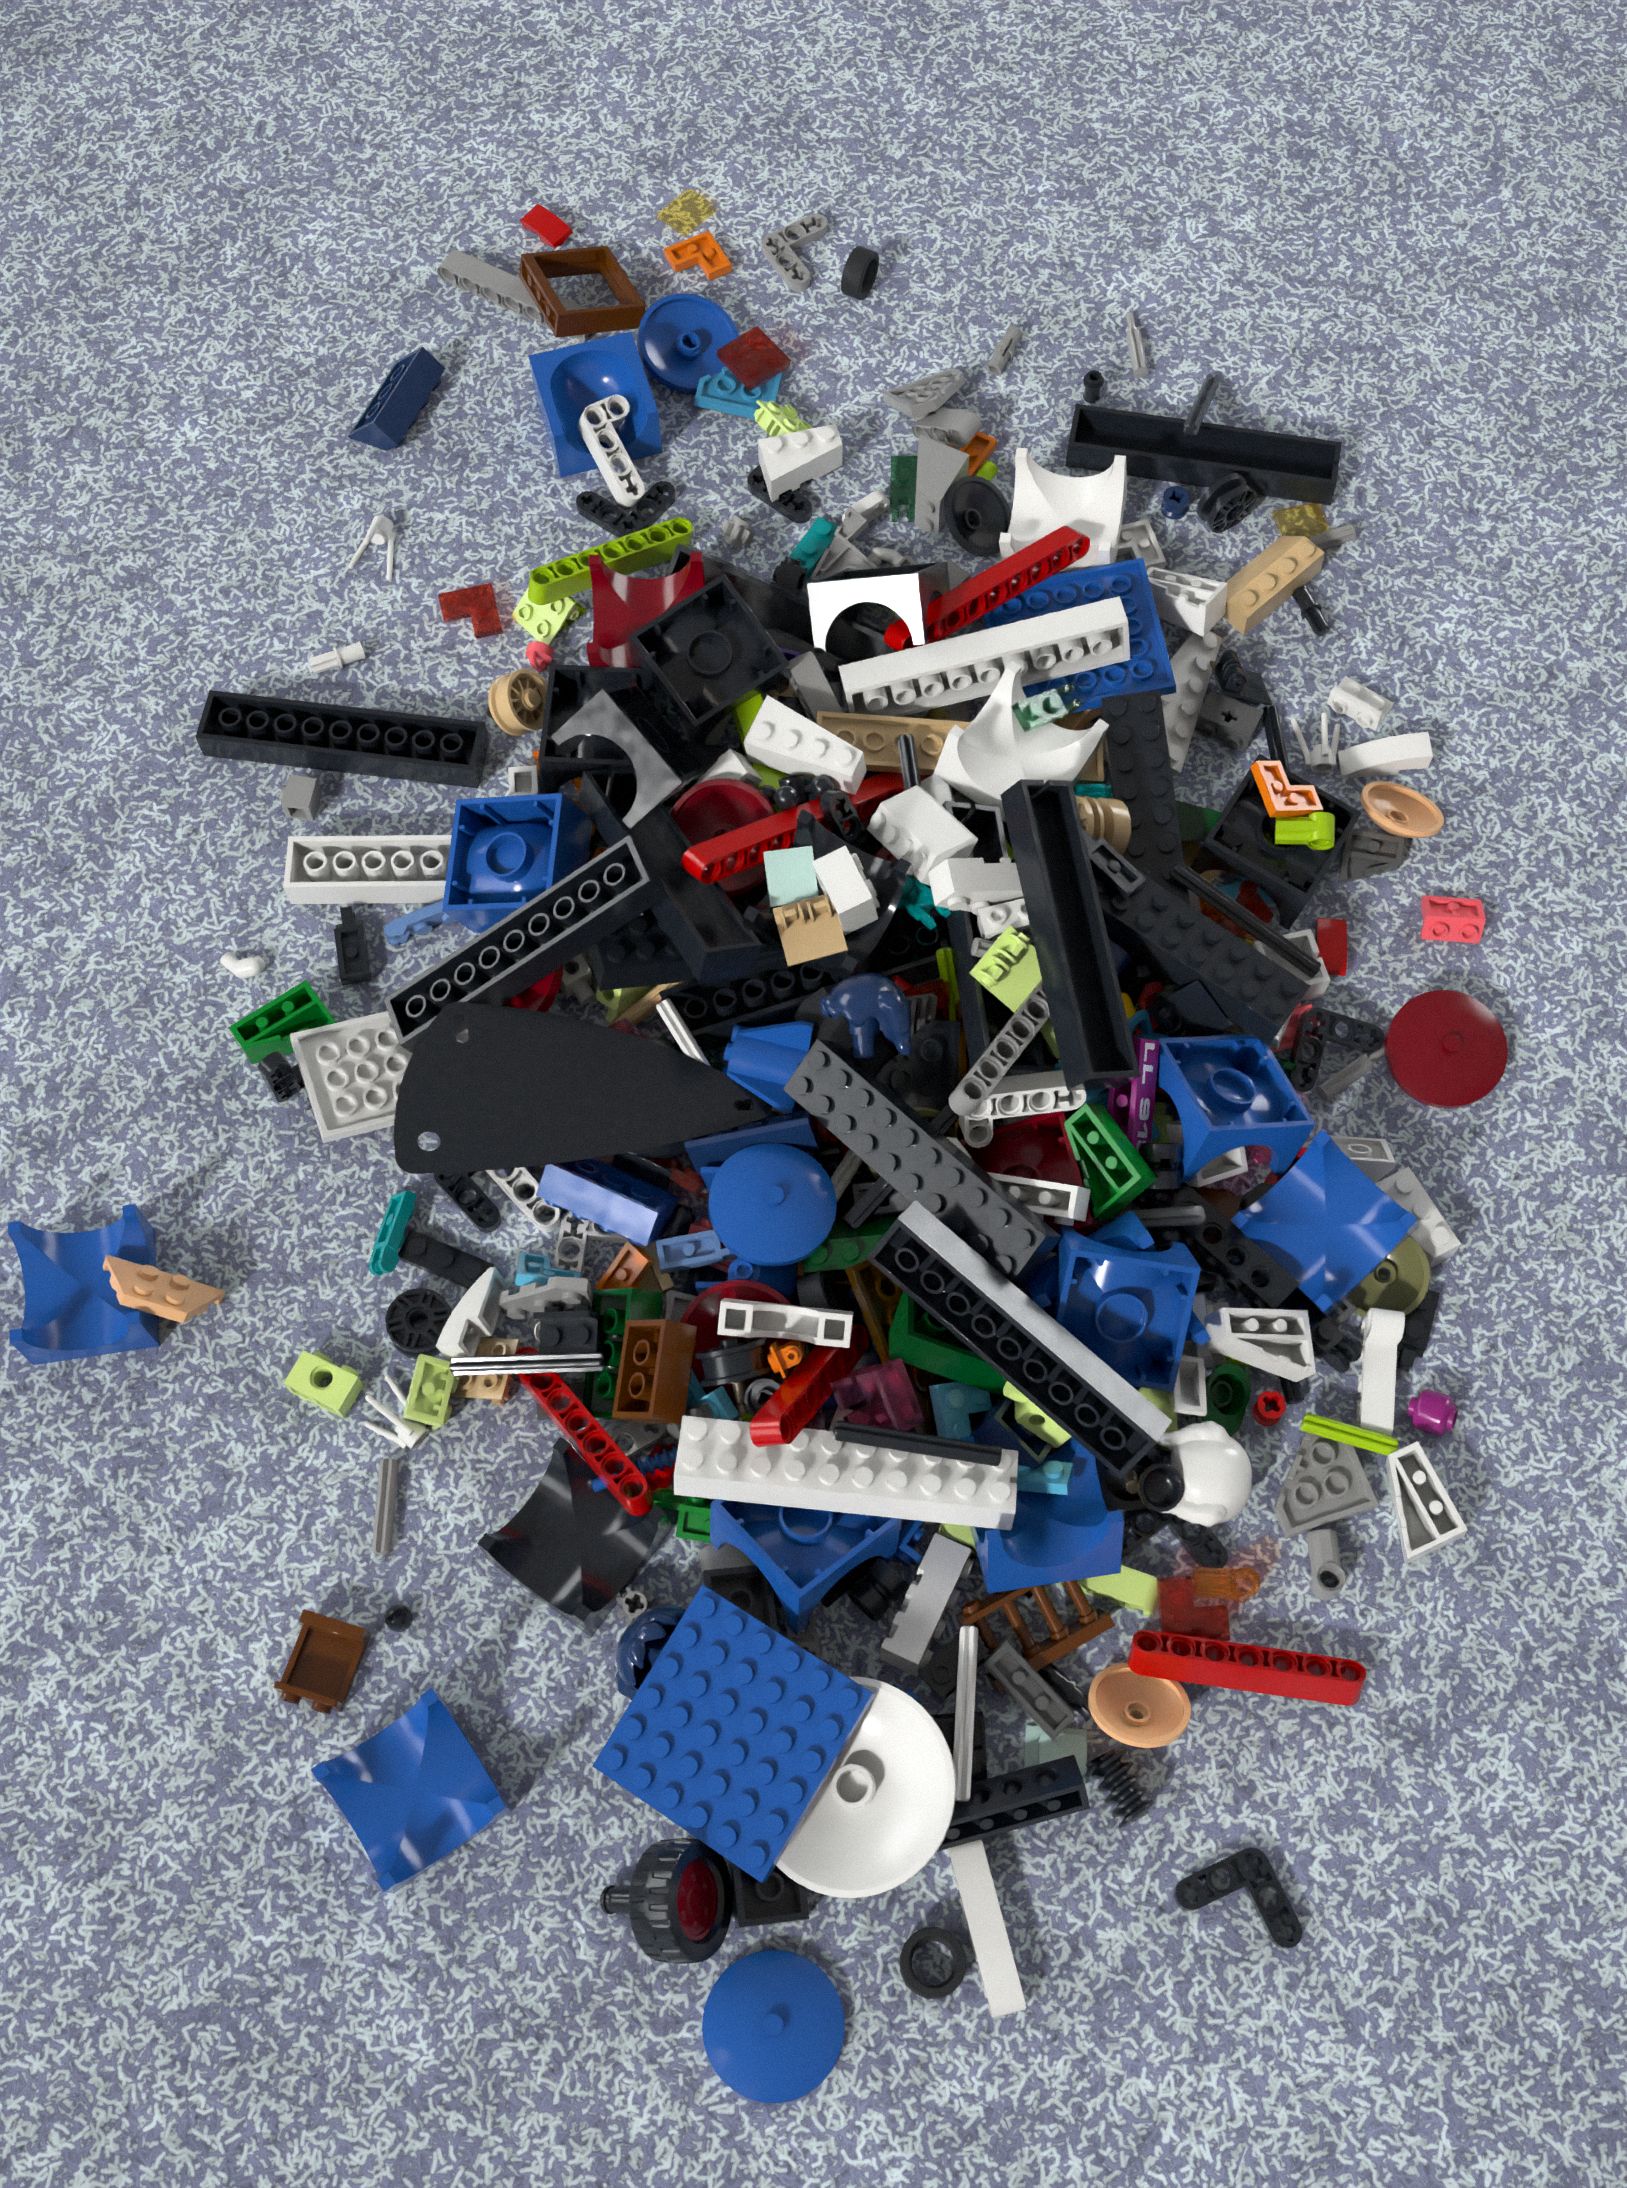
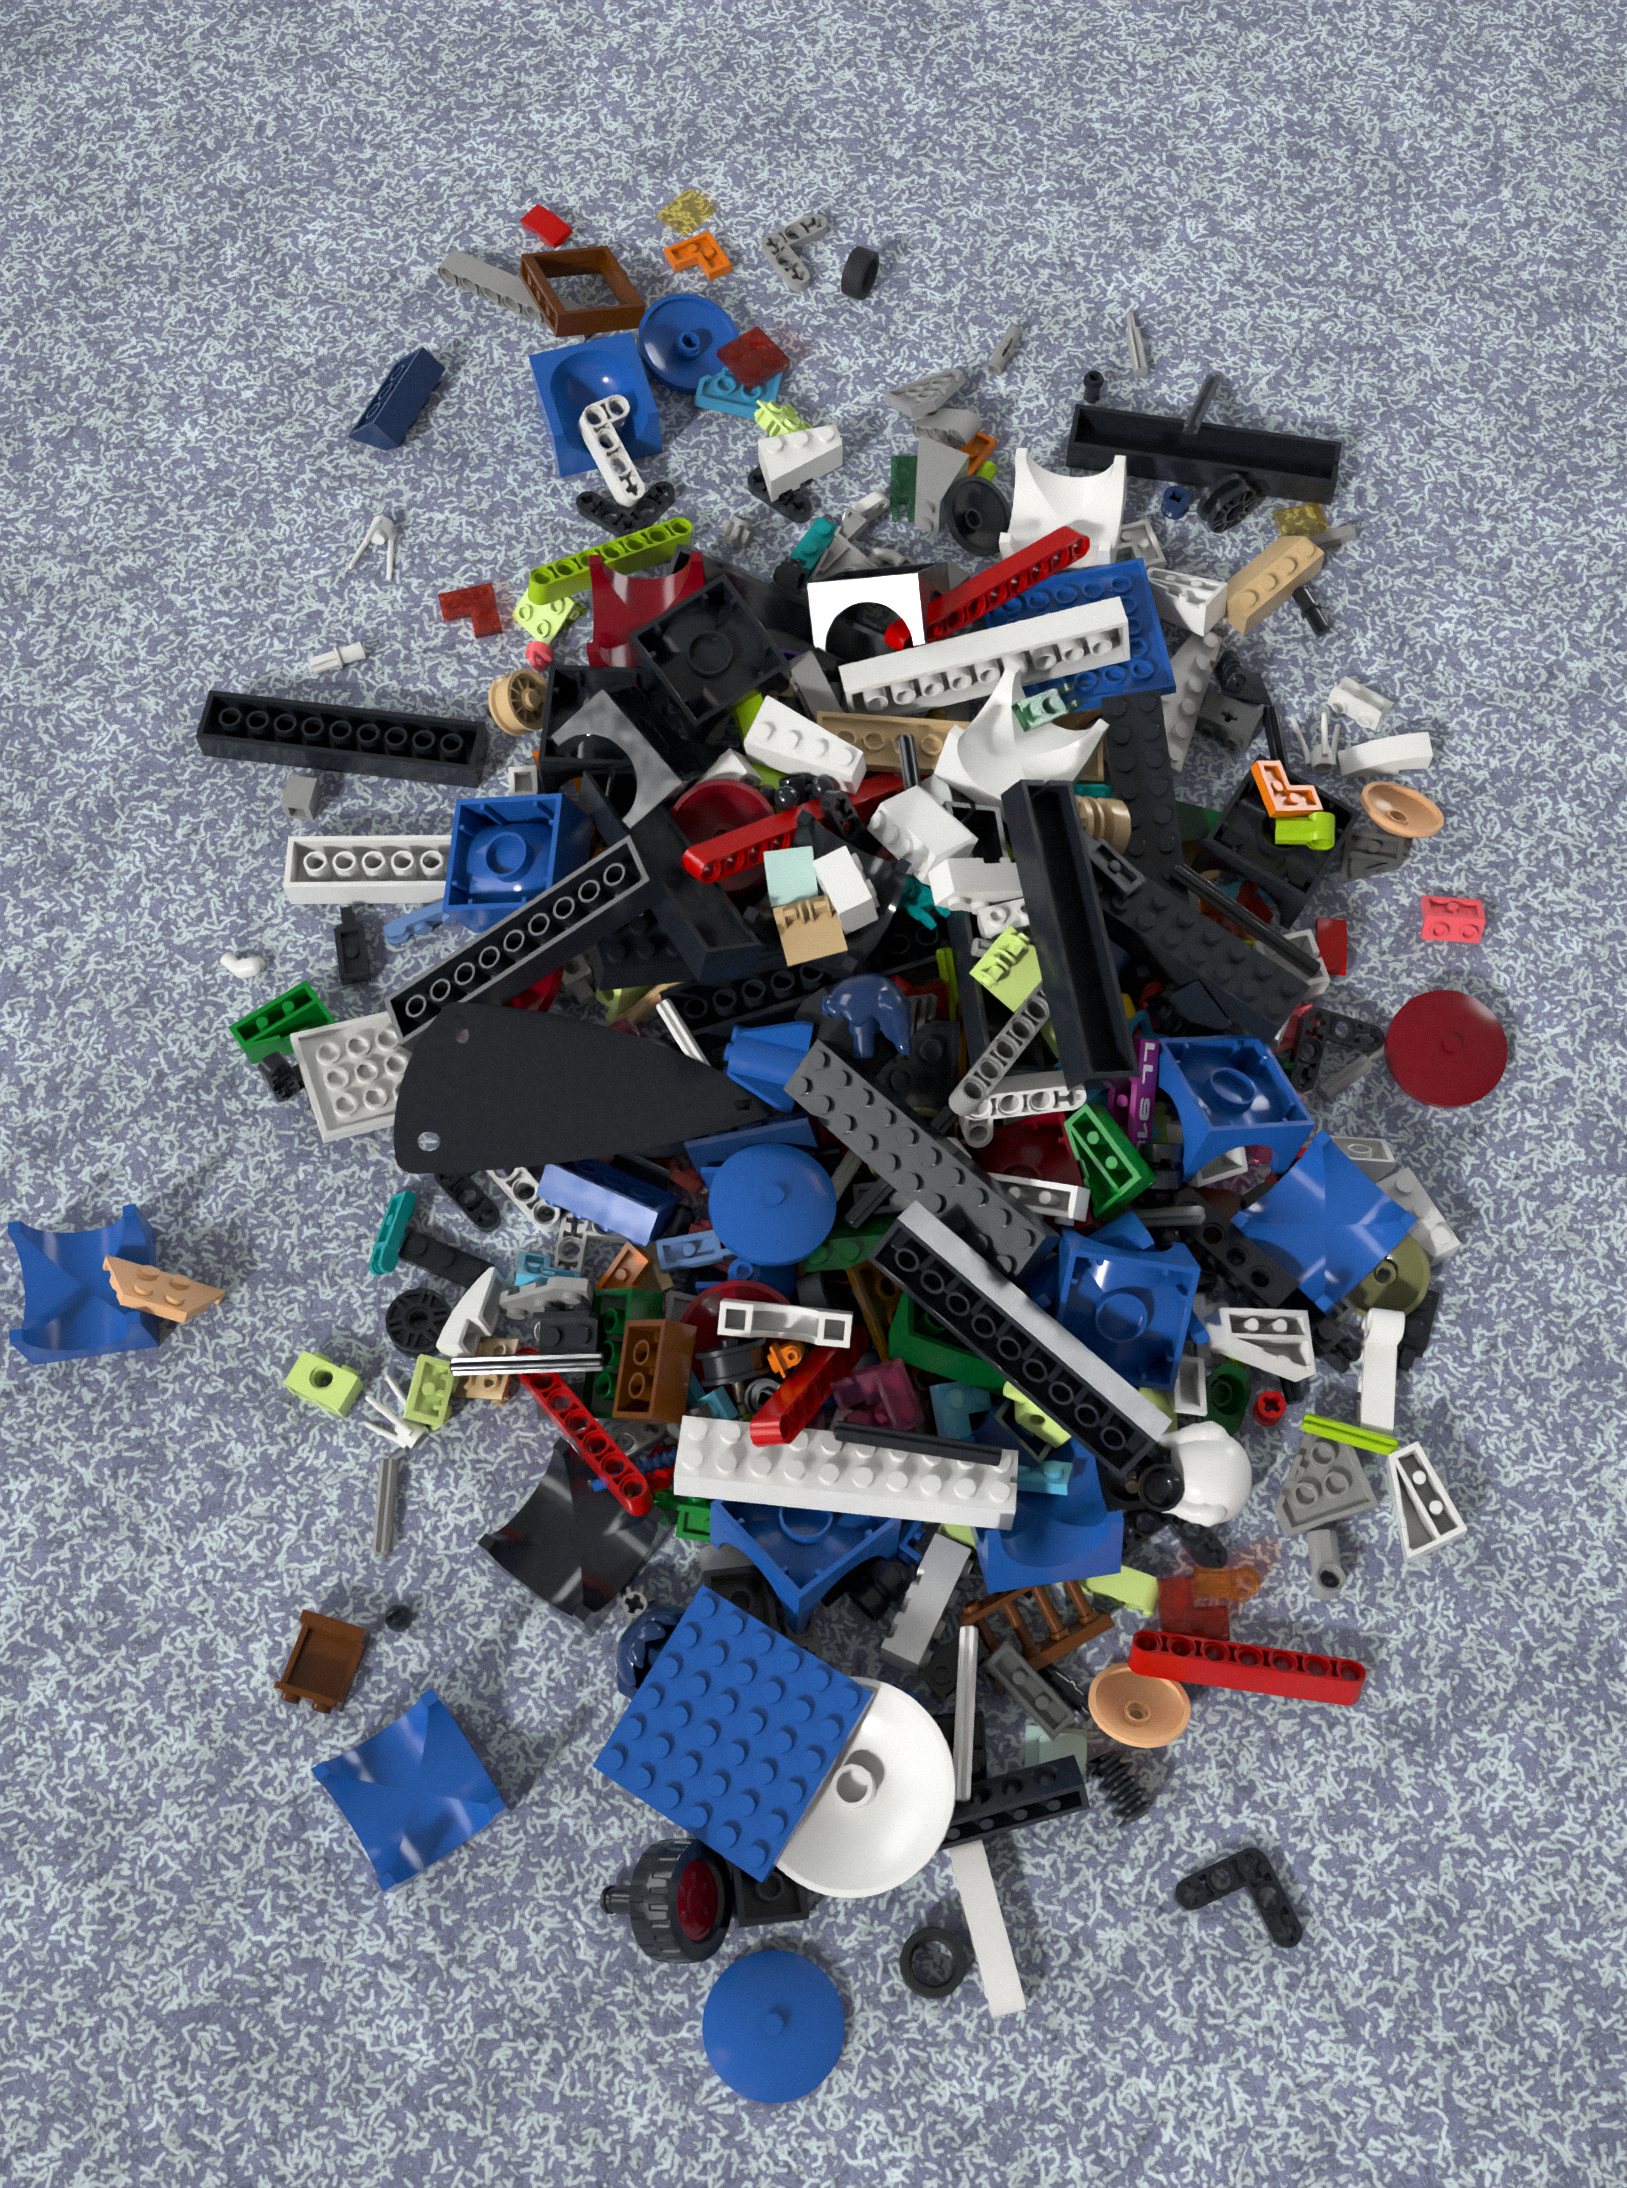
(1433, 1412): magenta head -> none

